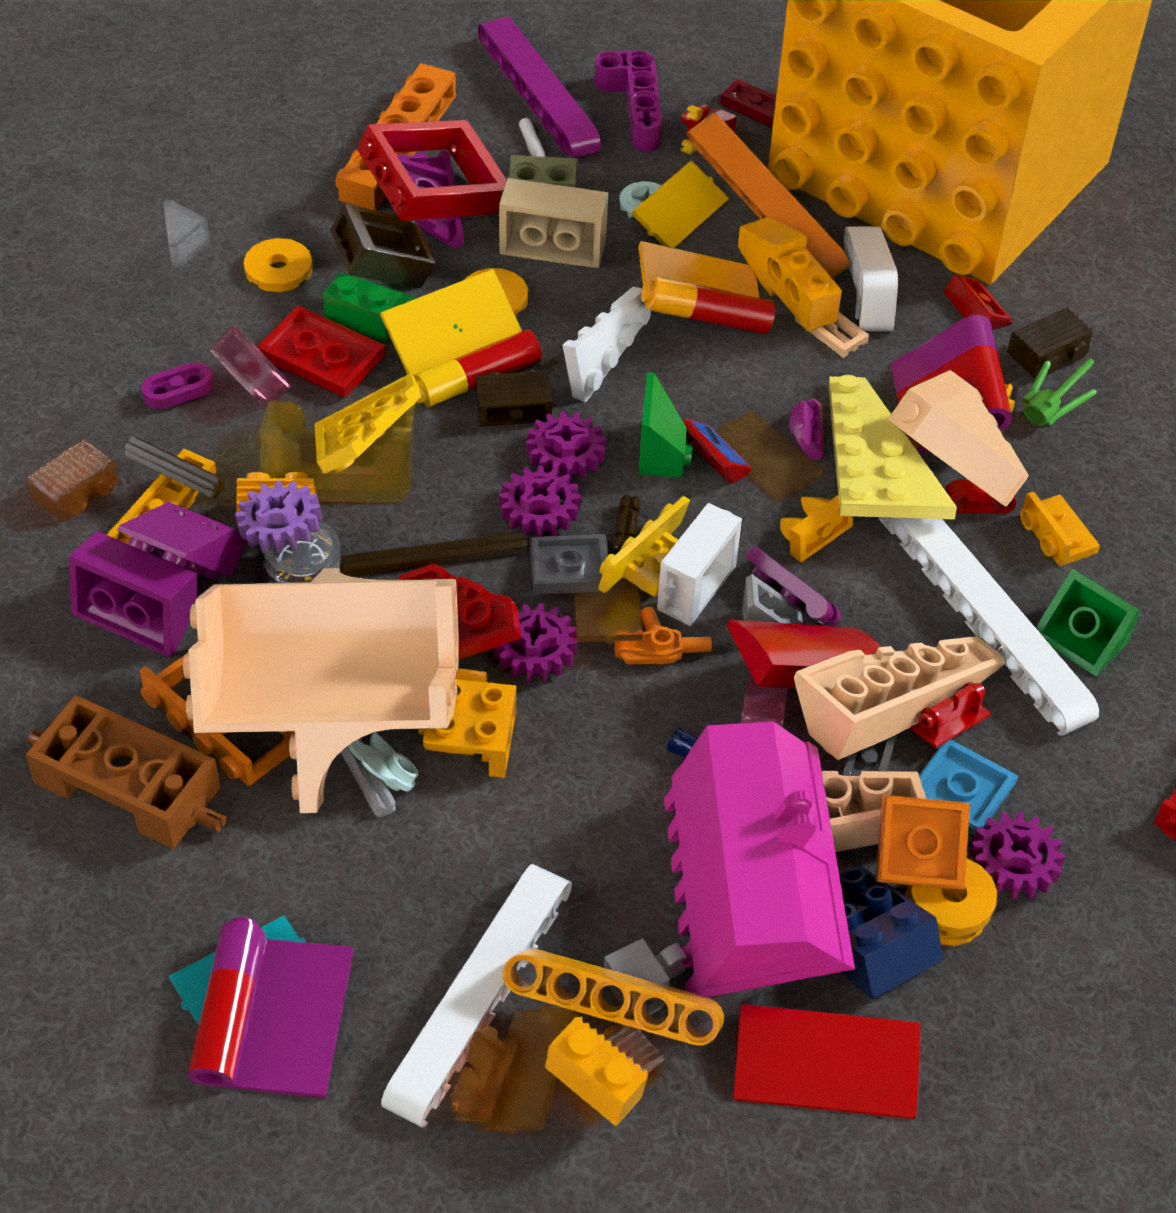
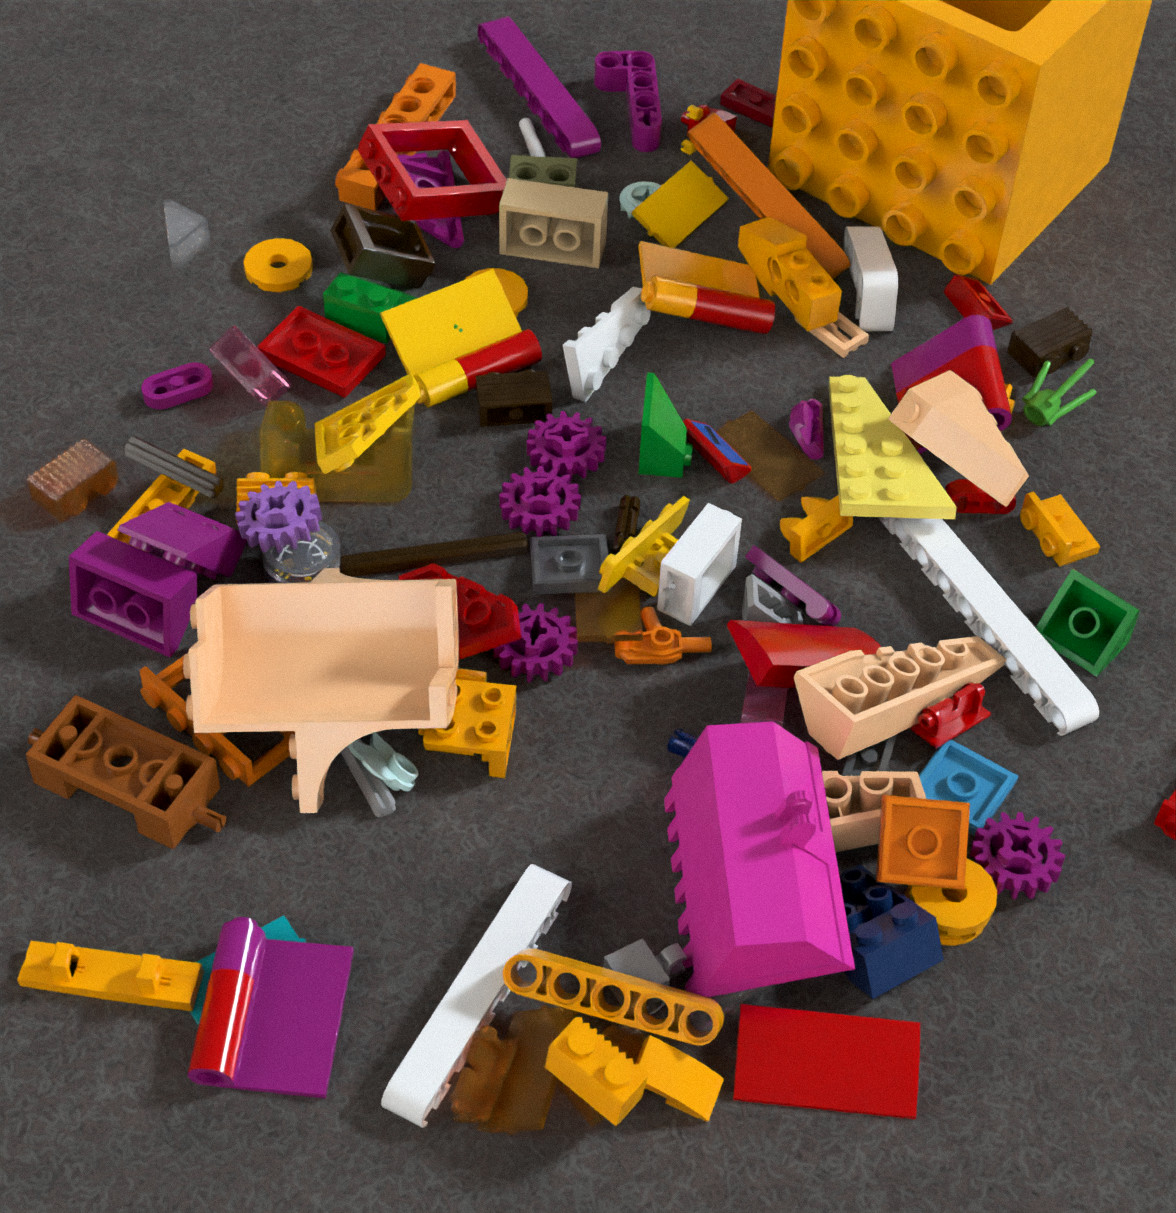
(112, 975): none -> light orange hinge
(679, 1078): none -> light orange slope

